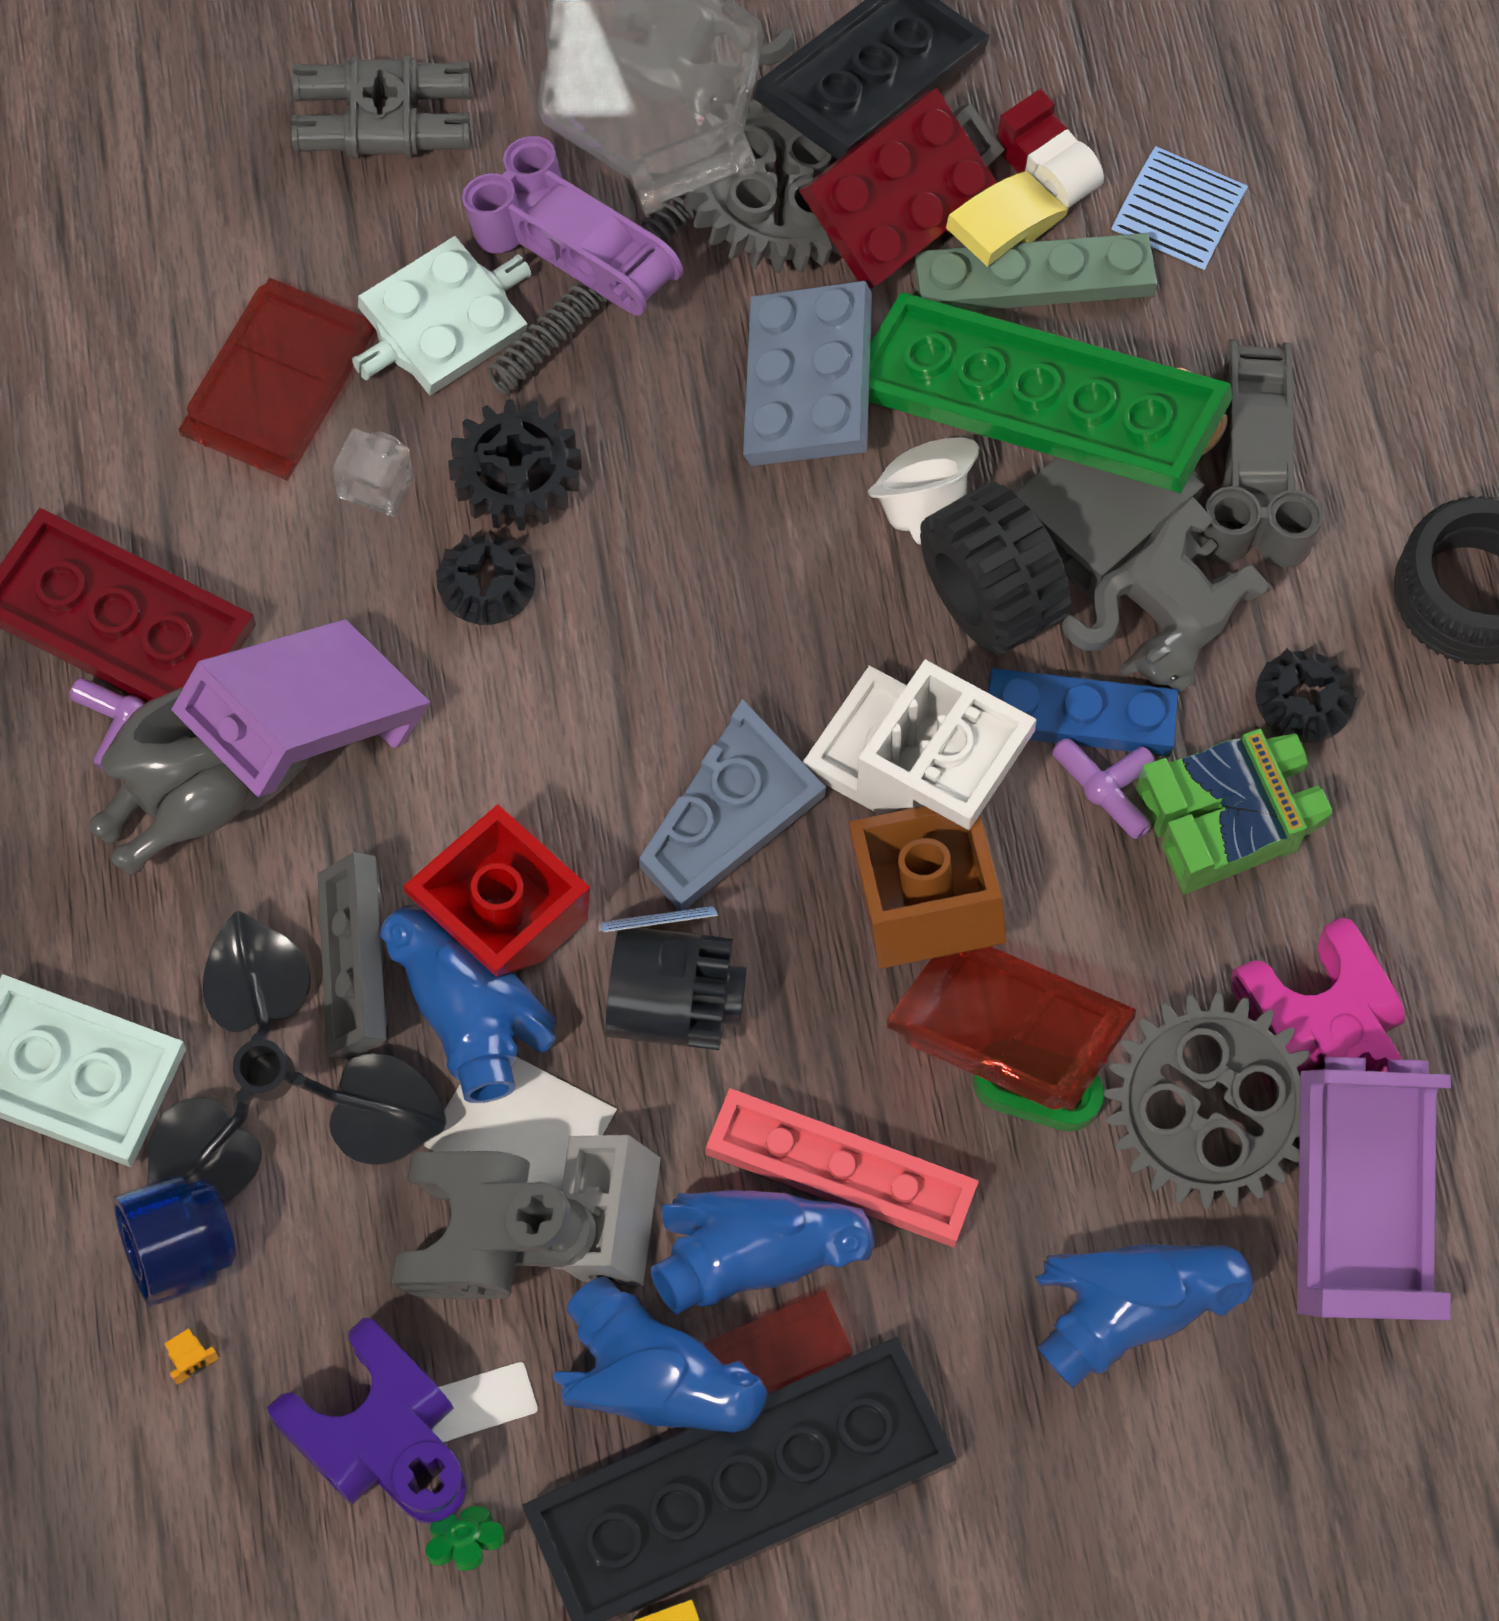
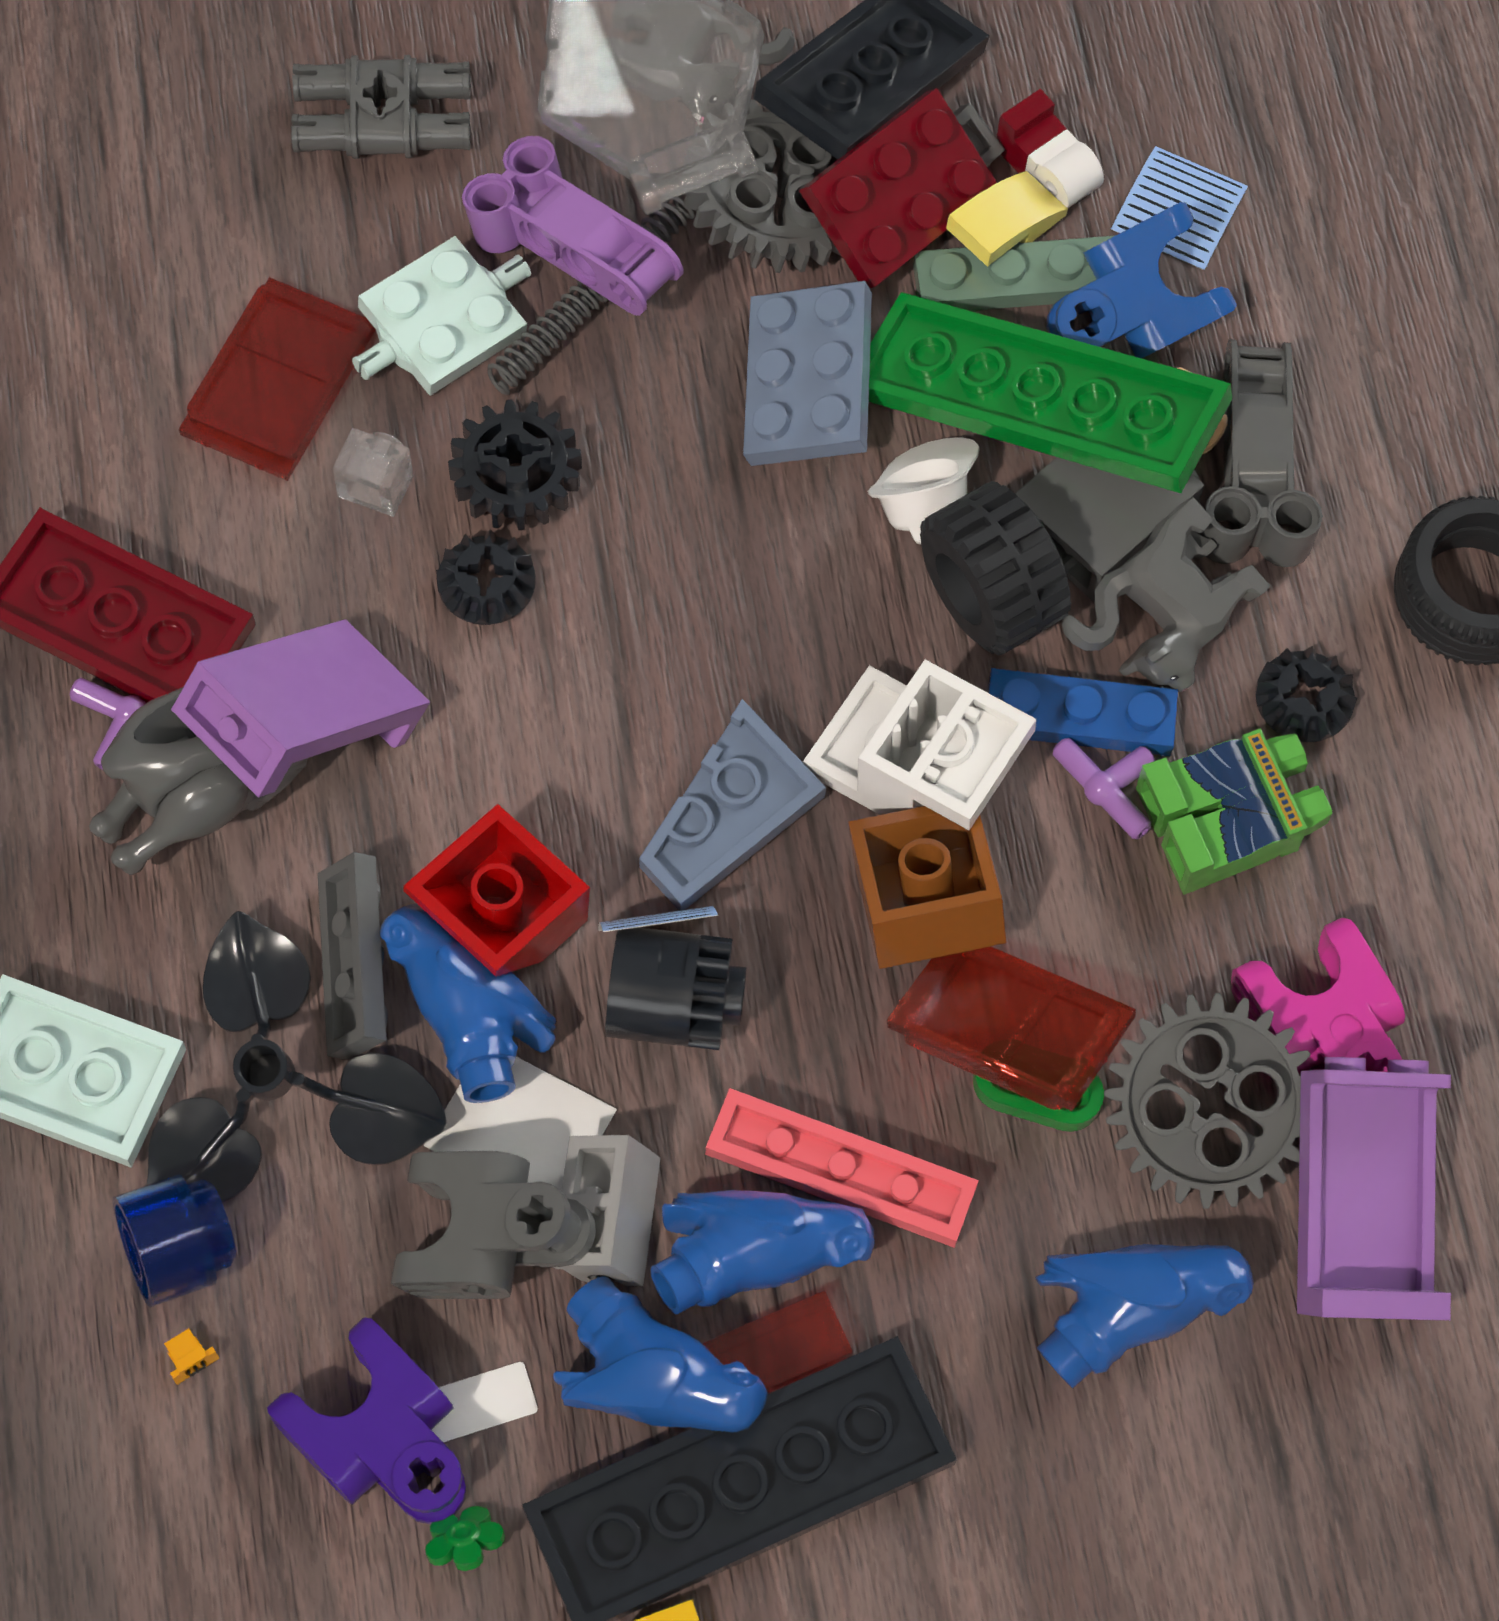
(1131, 294): none -> blue piece

